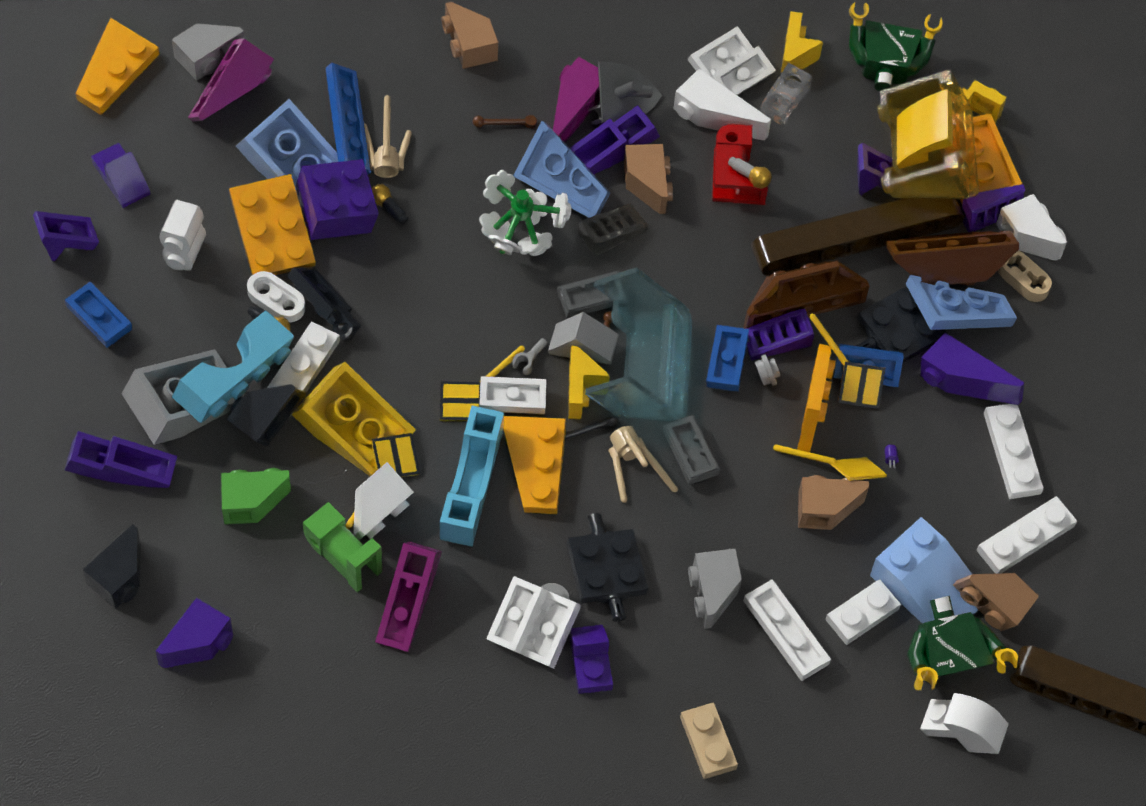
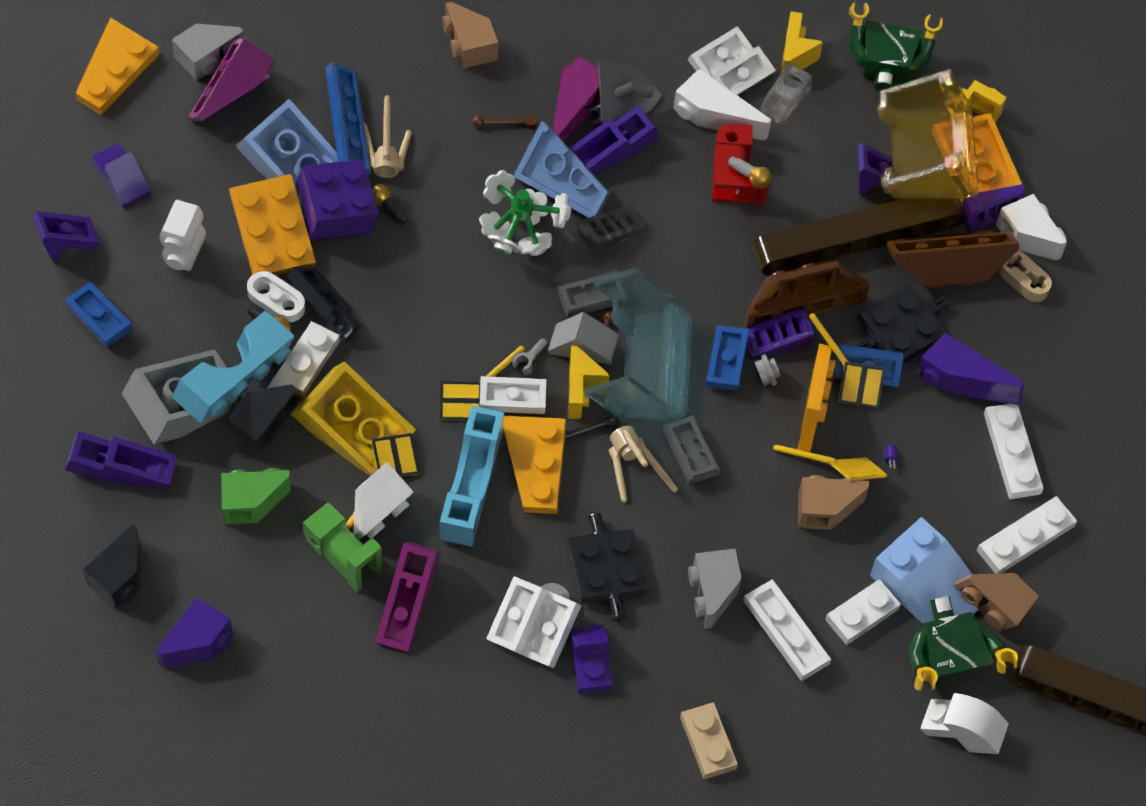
(646, 175): medium nougat slope -> none
(924, 128): yellow slope -> none
(959, 309): medium blue wing -> none

